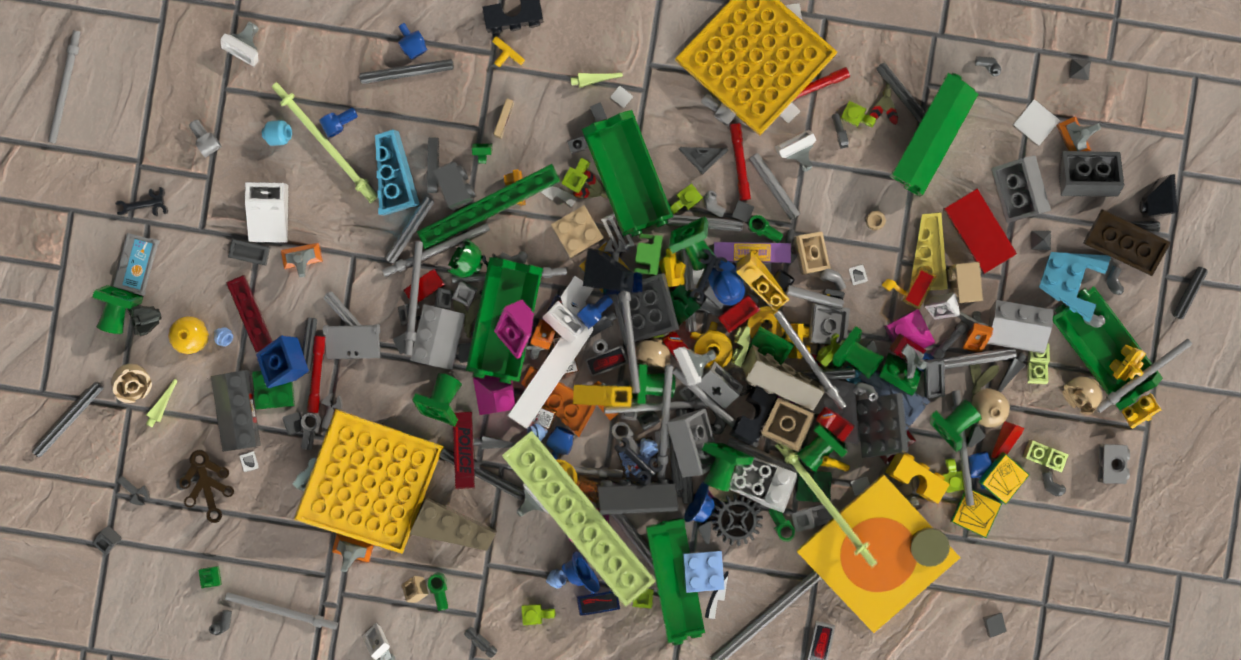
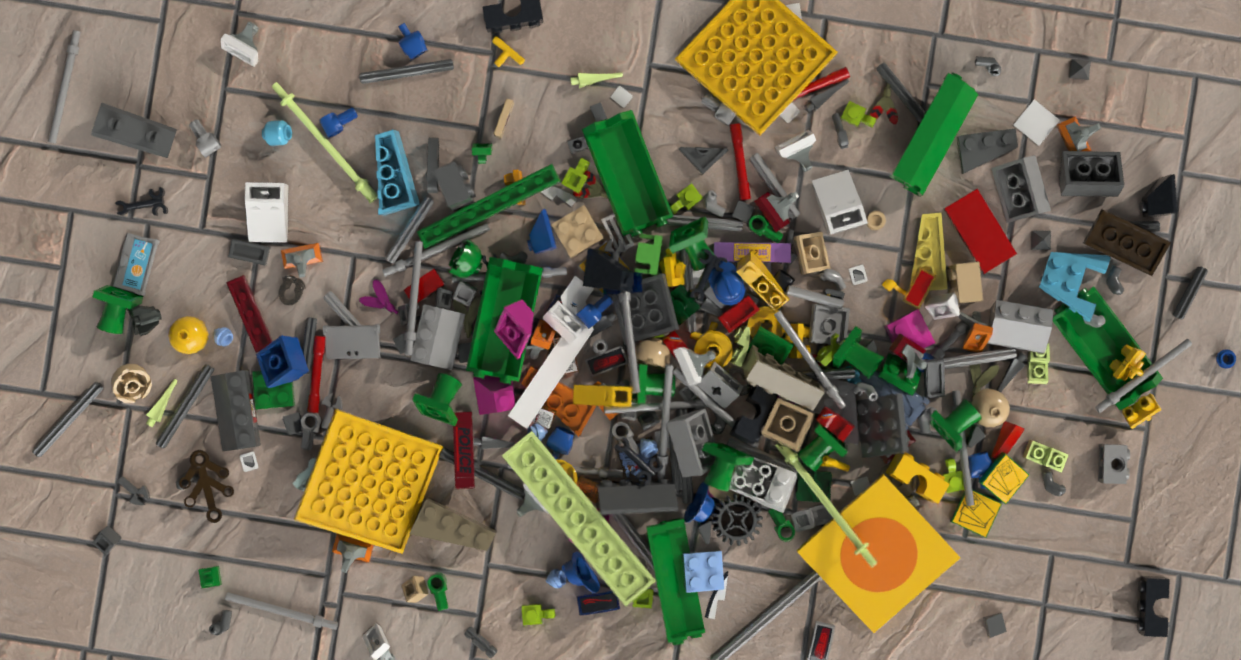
(133, 131): none -> dark grey piece
(185, 406): none -> dark grey axle
(288, 280): none -> clear smoke piece
(382, 300): none -> magenta piece
(542, 235): none -> blue slope
(776, 208): none -> piece
(818, 100): none -> dark grey piece
(839, 202): none -> white slope
(924, 419): none -> light grey arm
(929, 547): olive tile -> none
(983, 147): none -> dark grey wing
(1083, 393): tan cylinder -> none
(1152, 589): none -> black arch
(1231, 358): none -> blue plate

